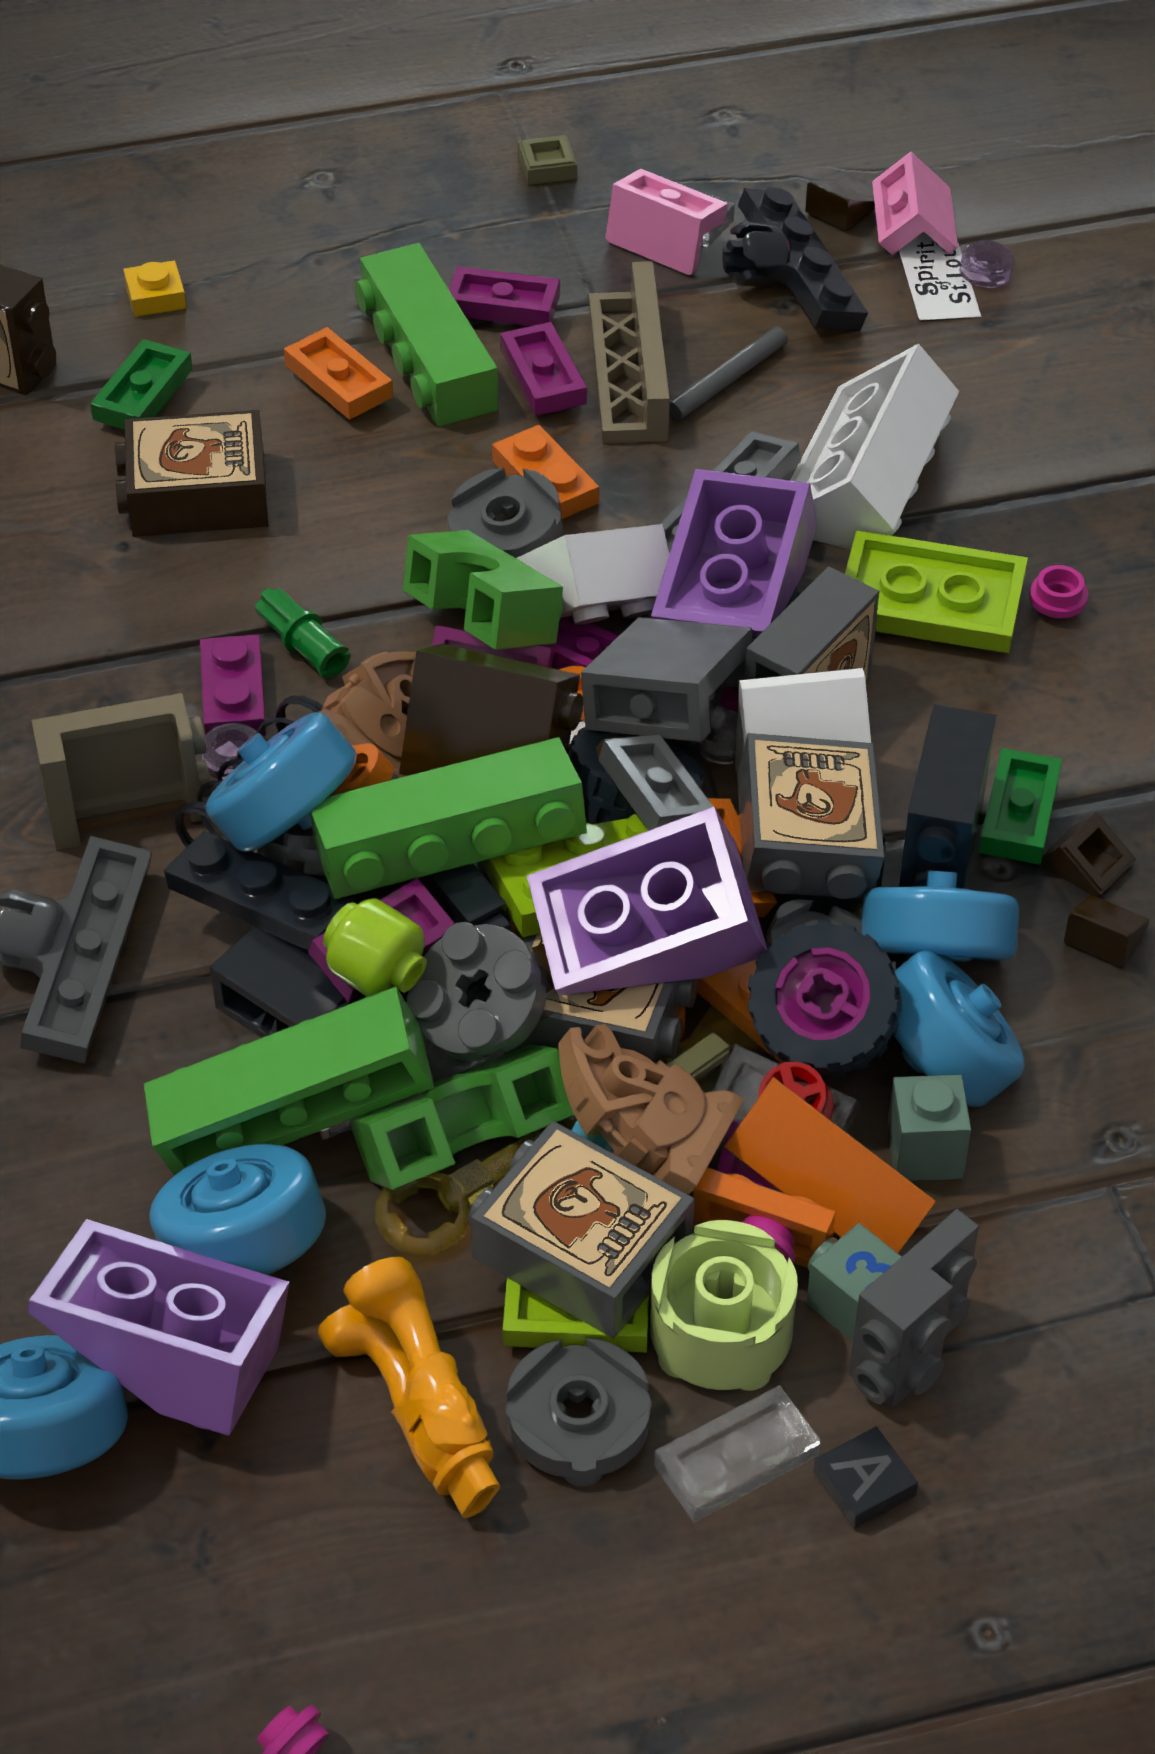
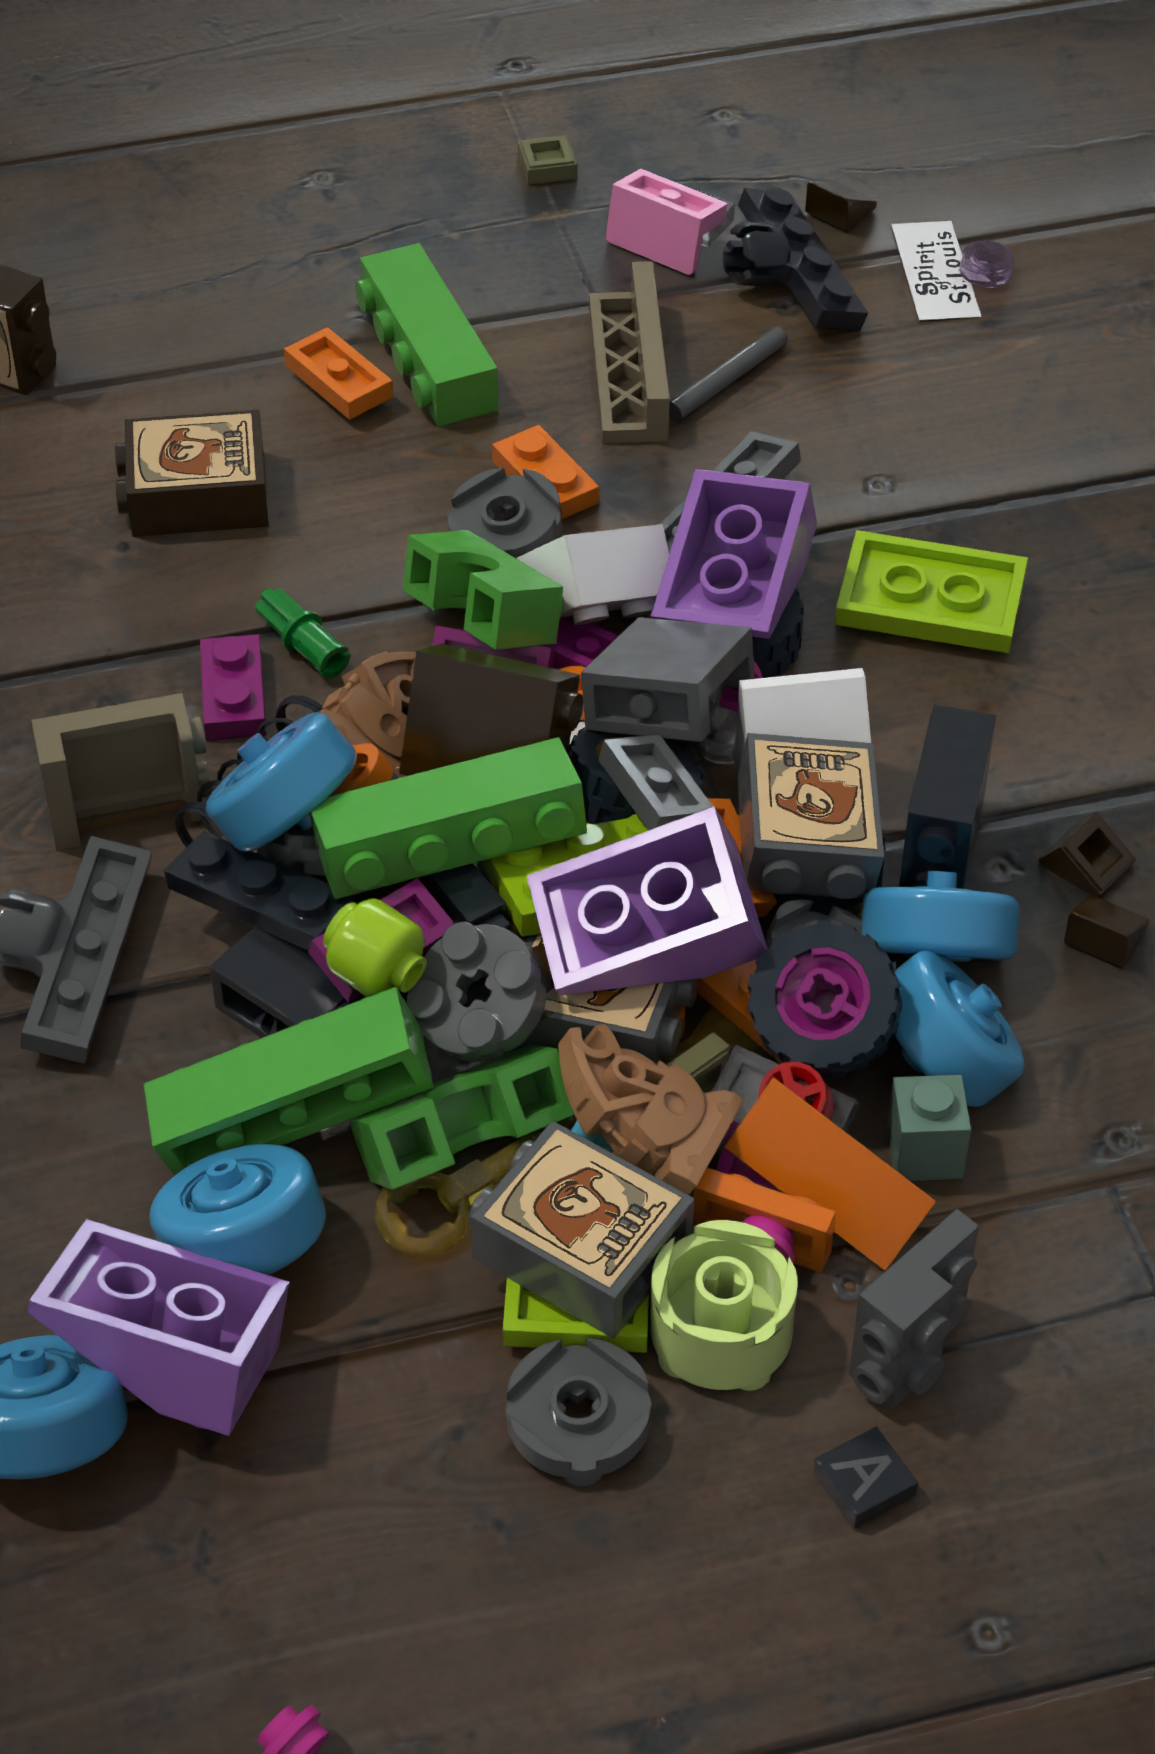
(141, 384): green plate -> none
(154, 288): yellow plate -> none
(223, 745): clear purple tile -> none
(430, 1403): light orange piece -> none
(505, 296): magenta plate -> none
(543, 368): magenta plate -> none
(736, 1453): clear plate -> none
(820, 631): dark grey brick -> none
(842, 1272): sand green brick -> none
(875, 446): white slope -> none
(911, 202): bright pink panel -> none
(1020, 806): green plate -> none
(1059, 592): dark pink plate -> none

